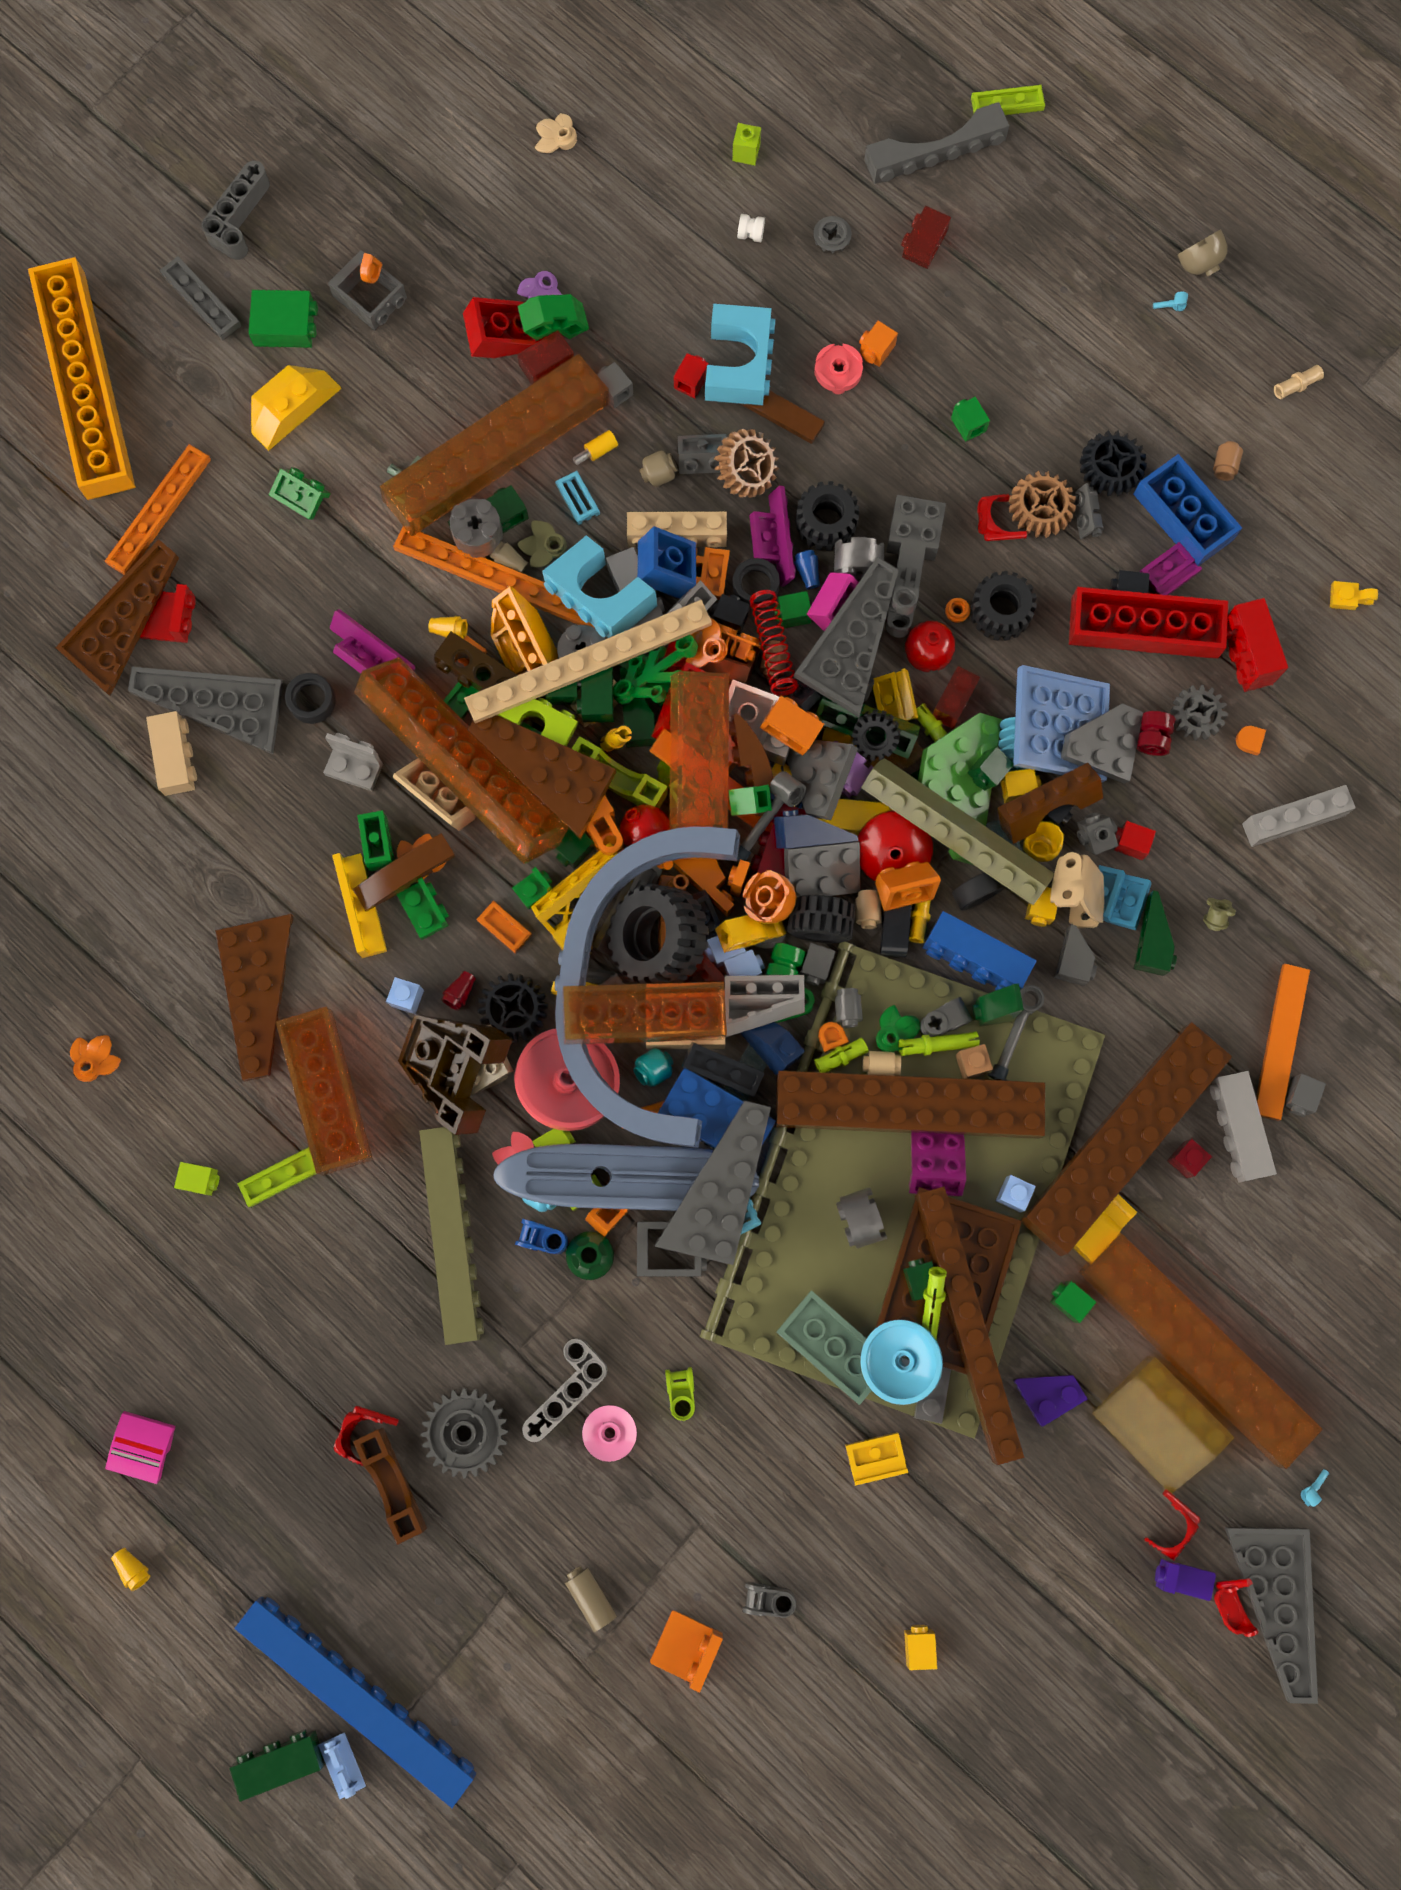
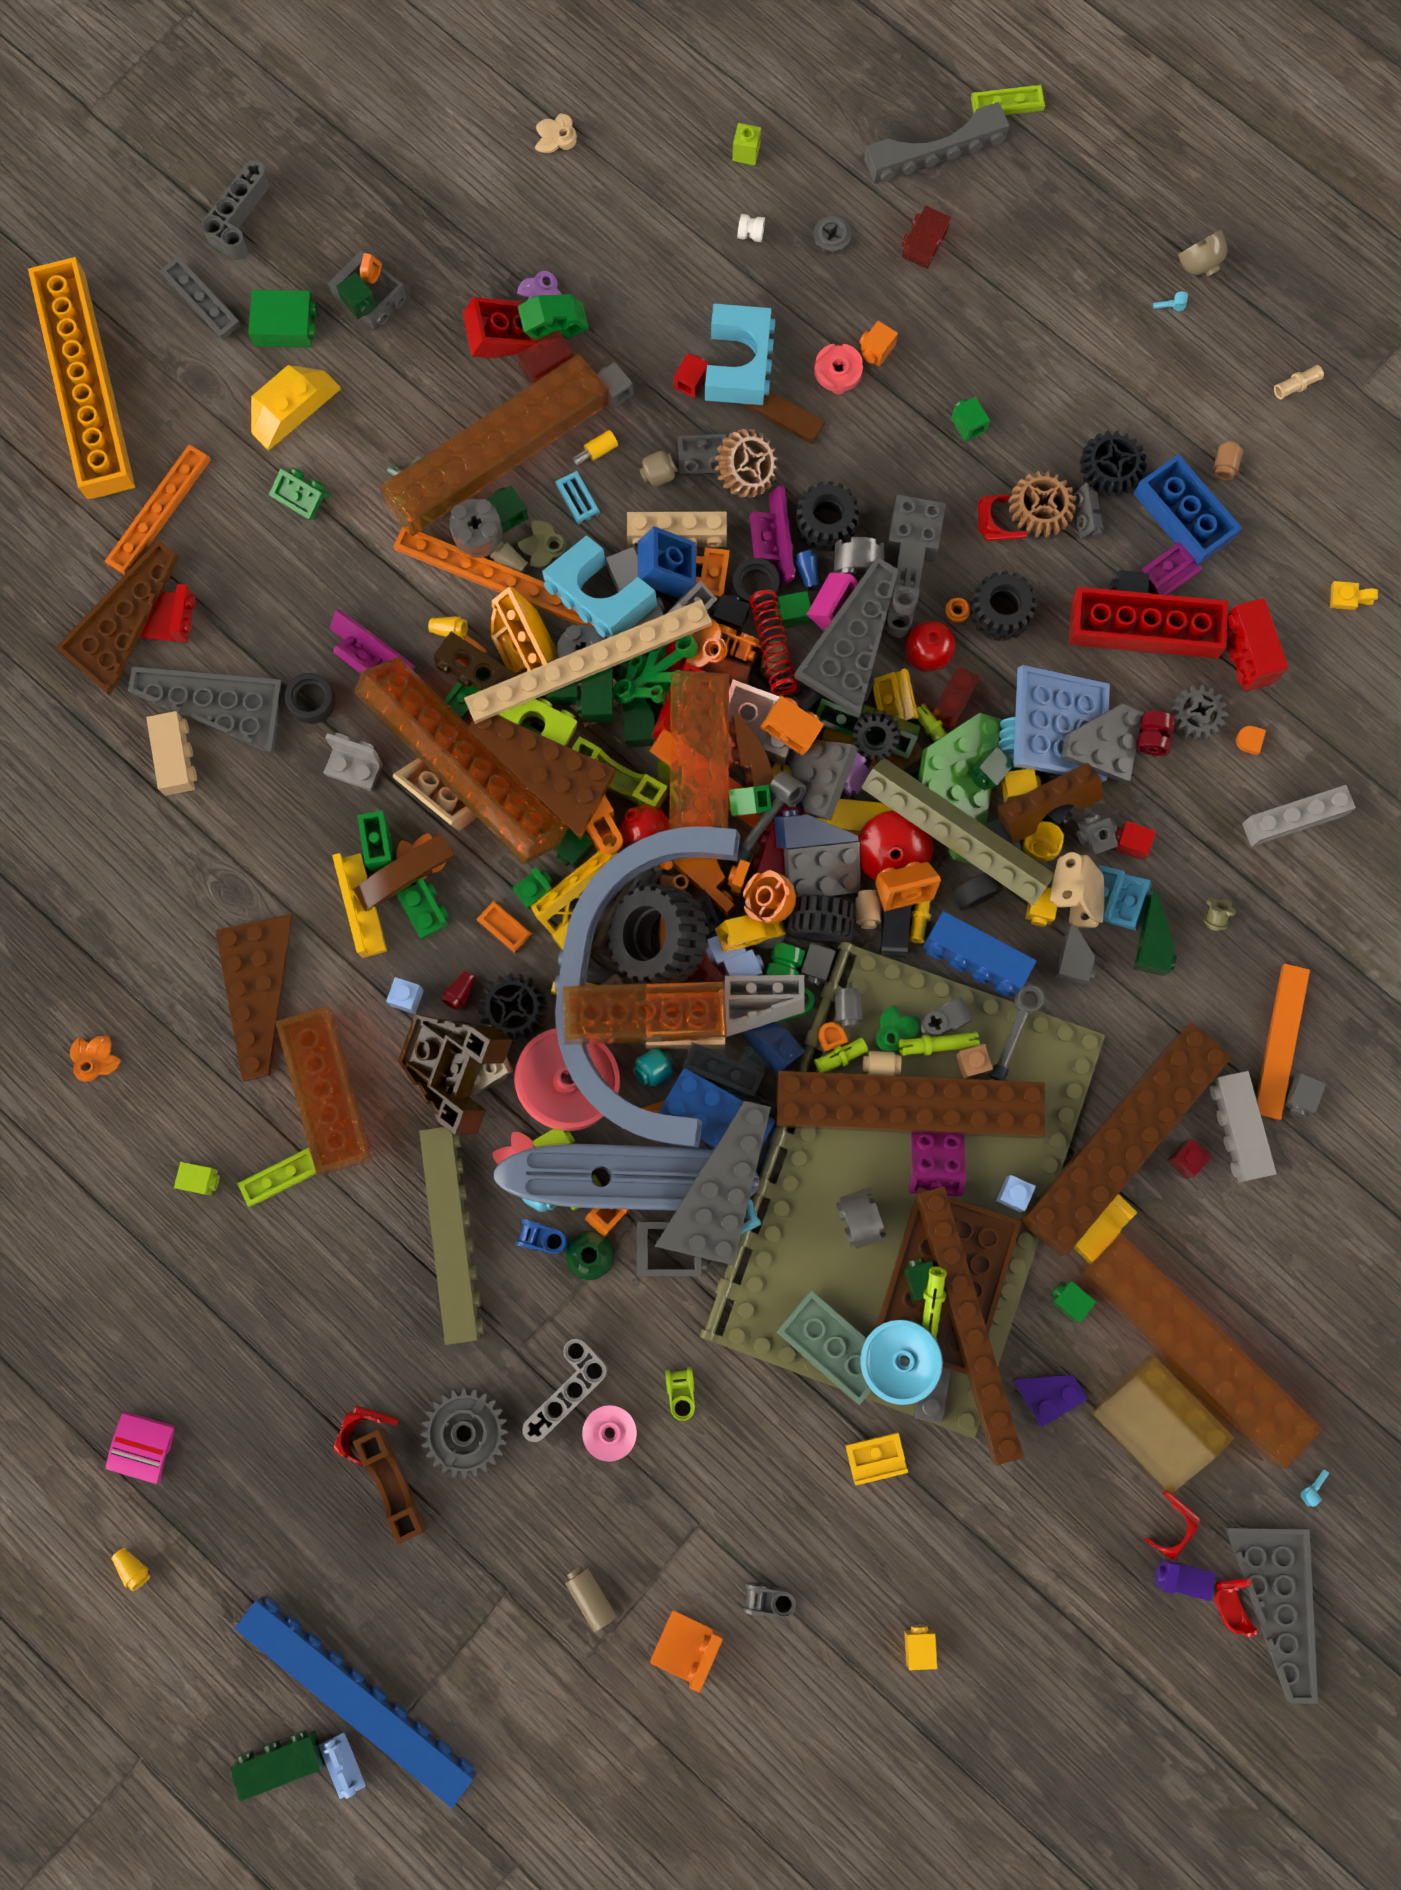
(356, 296): none -> dark green brick
(616, 738): yellow pin -> none
(998, 1006): dark green slope -> none

